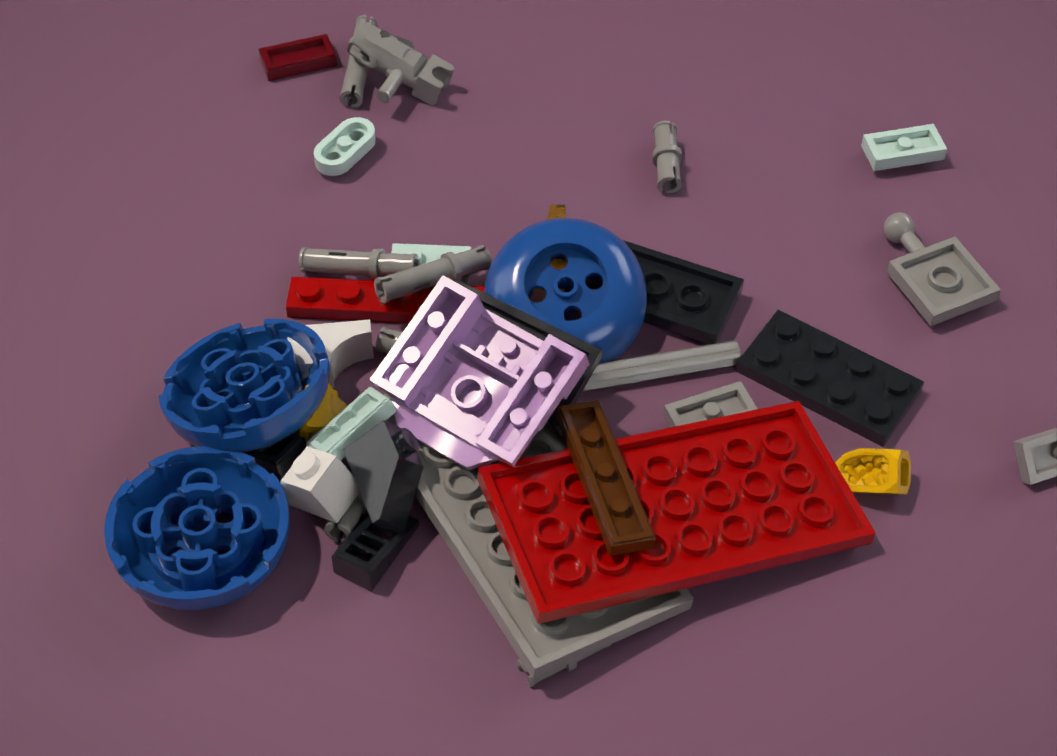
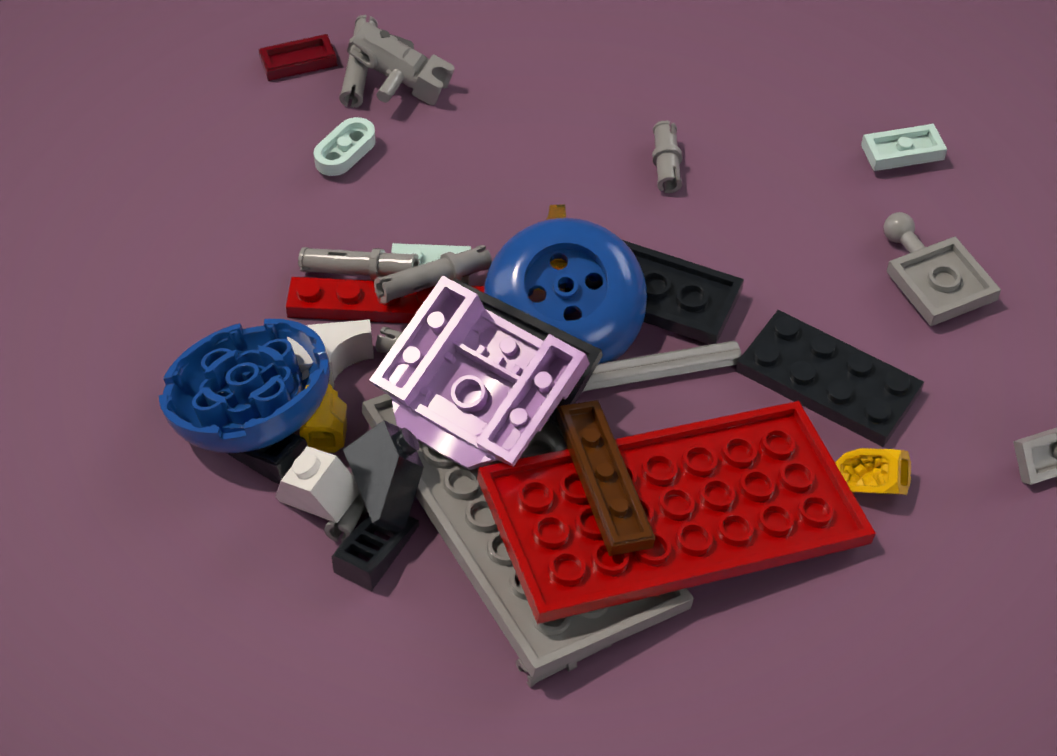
(192, 490): blue brick -> none
(353, 422): light aqua plate -> none
(709, 405): light grey plate -> none

